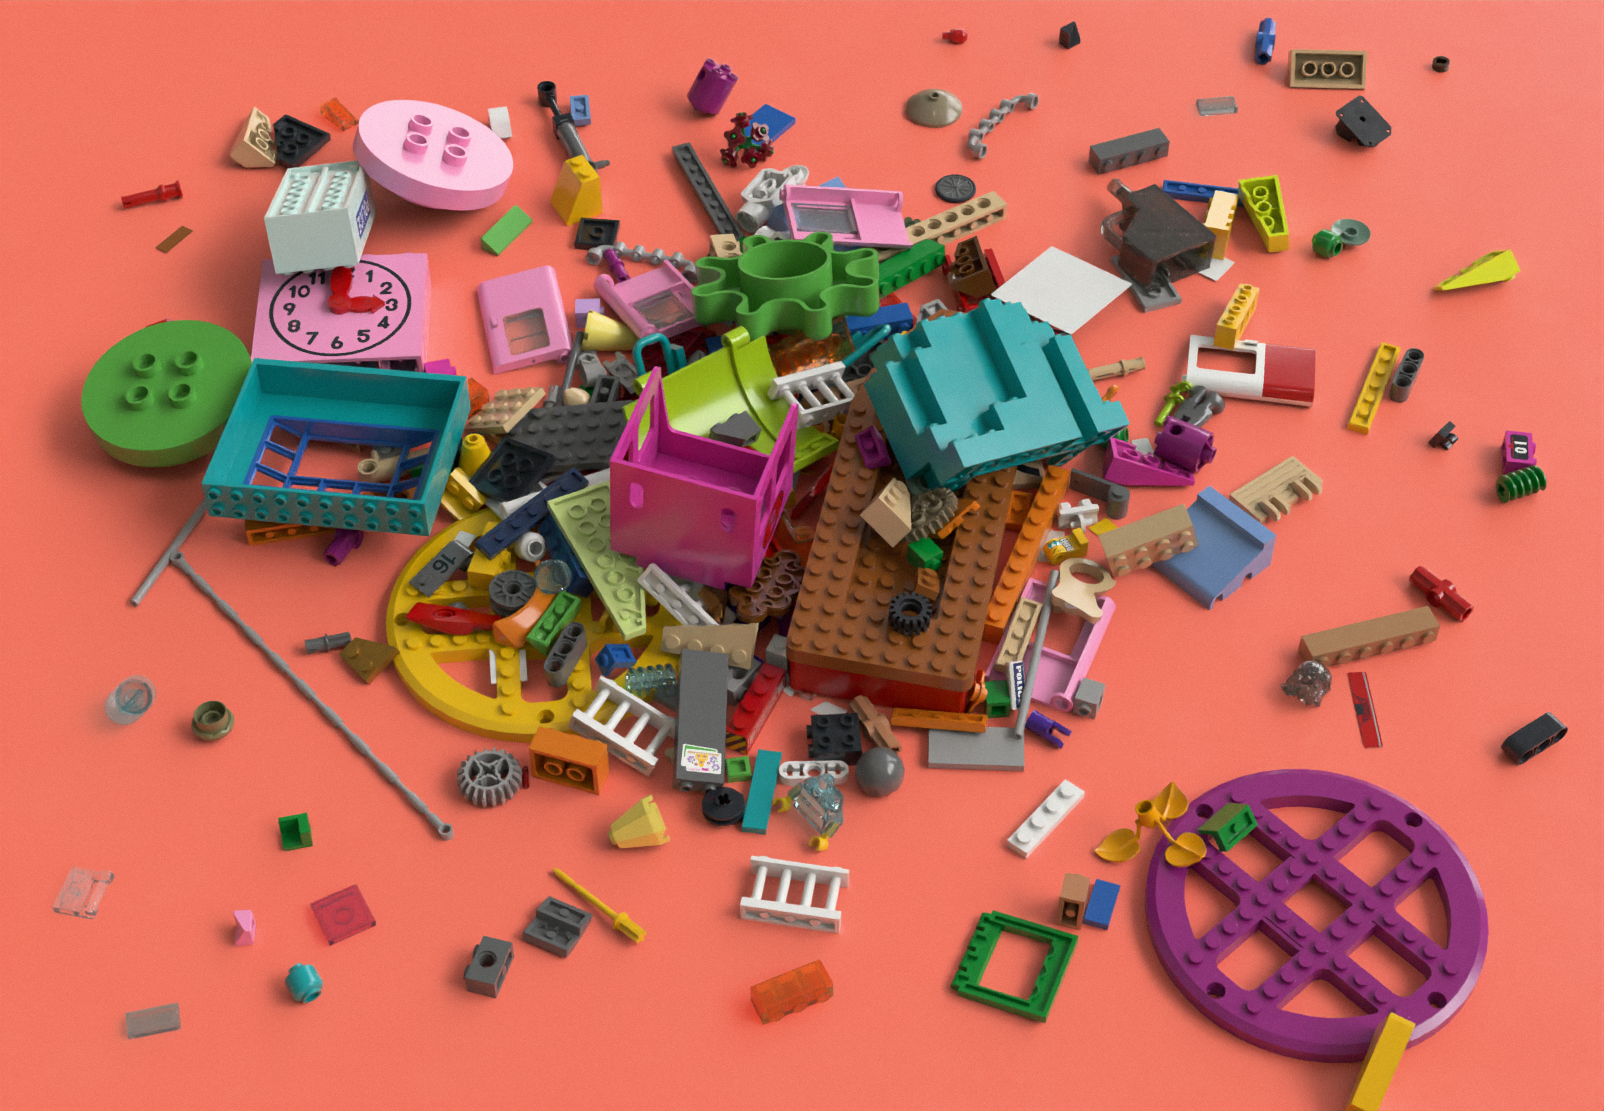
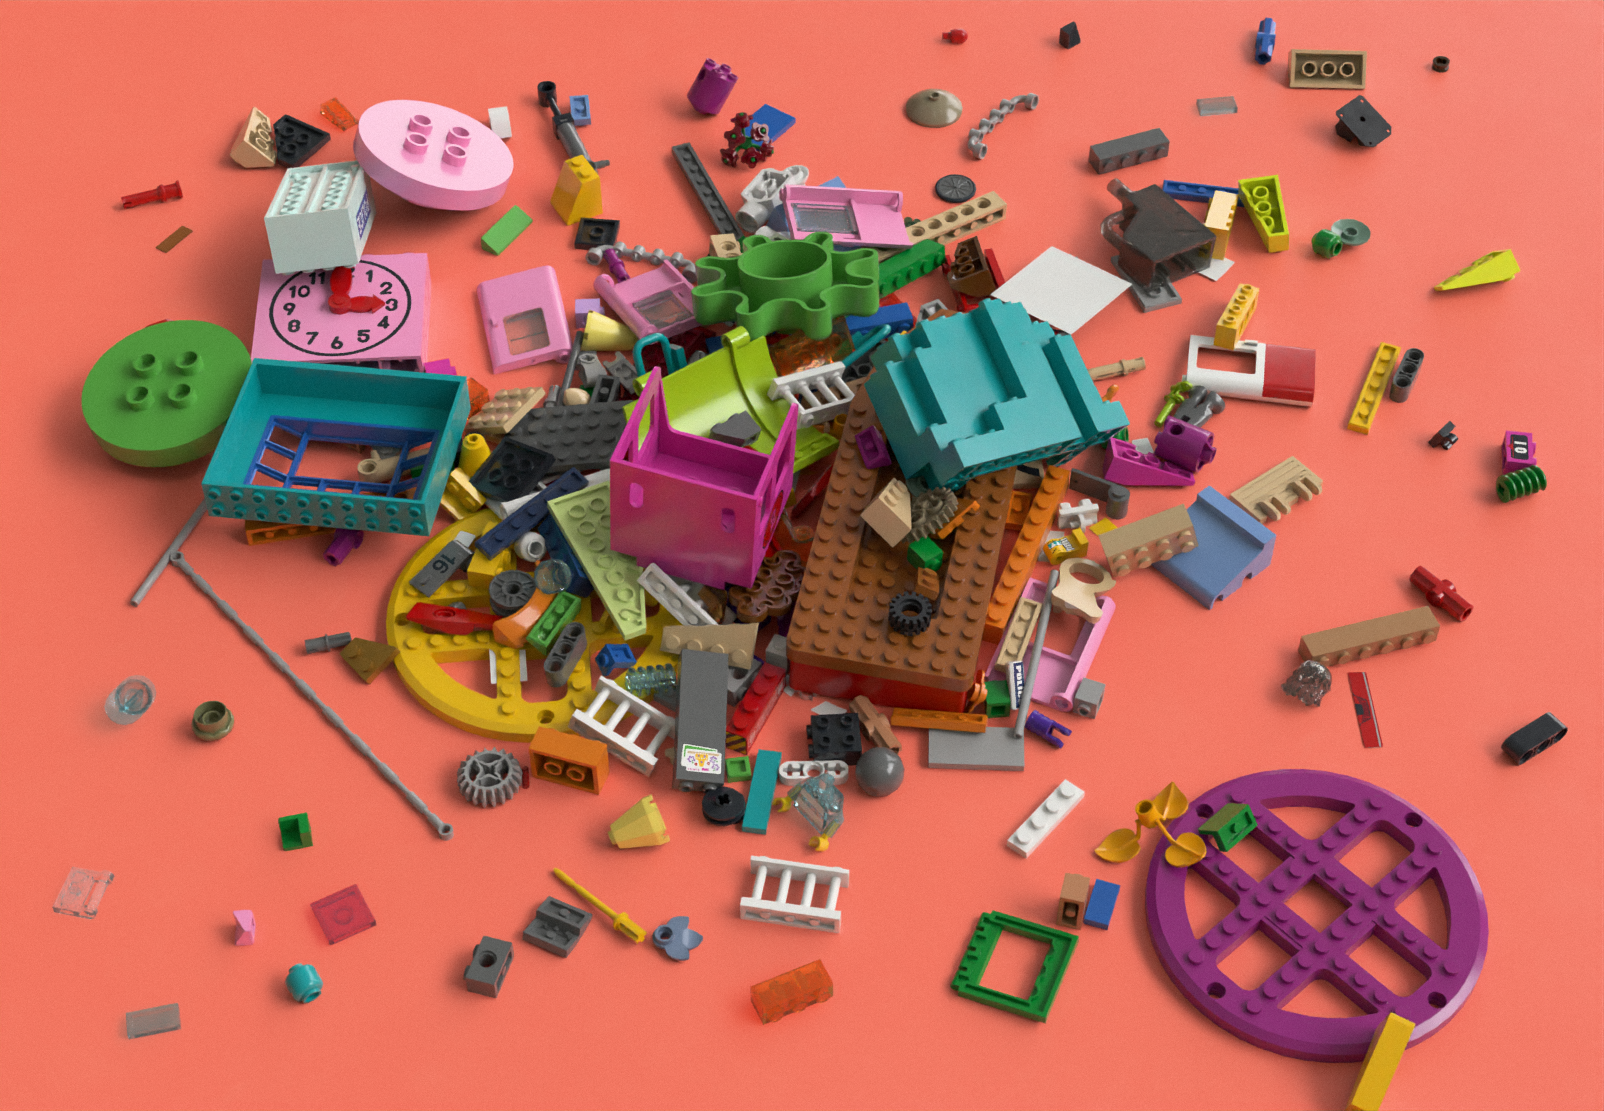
(680, 938): none -> sand blue plate

